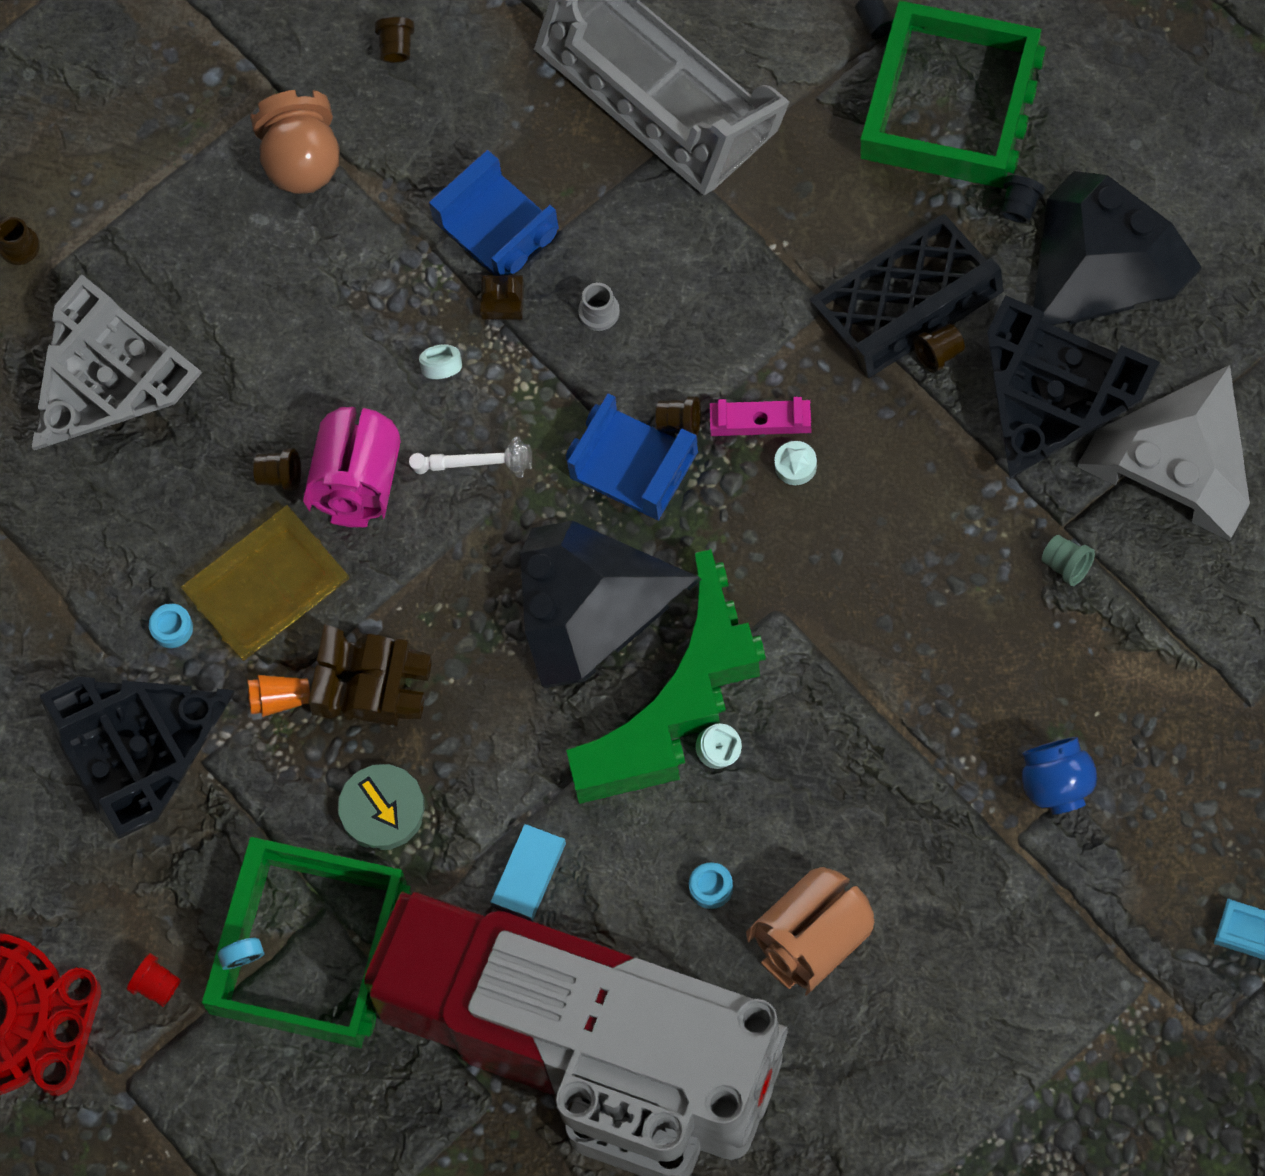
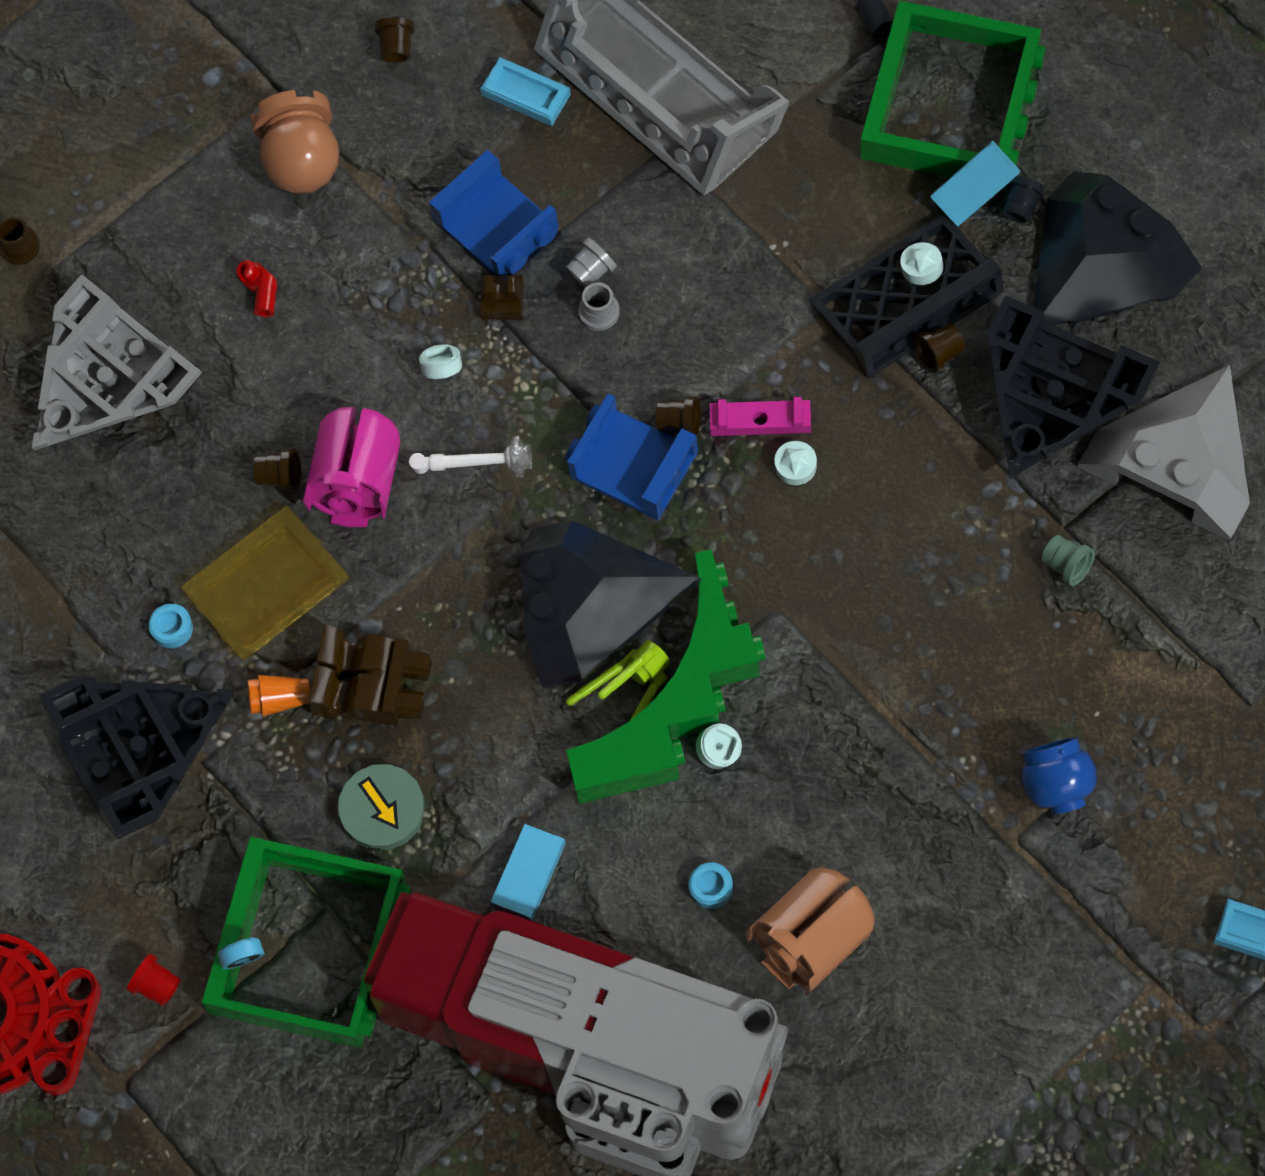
(261, 283): none -> red arm
(525, 91): none -> medium azure tile
(590, 263): none -> light grey piece
(641, 665): none -> lime plant
(921, 263): none -> light aqua tile
(975, 183): none -> medium azure tile

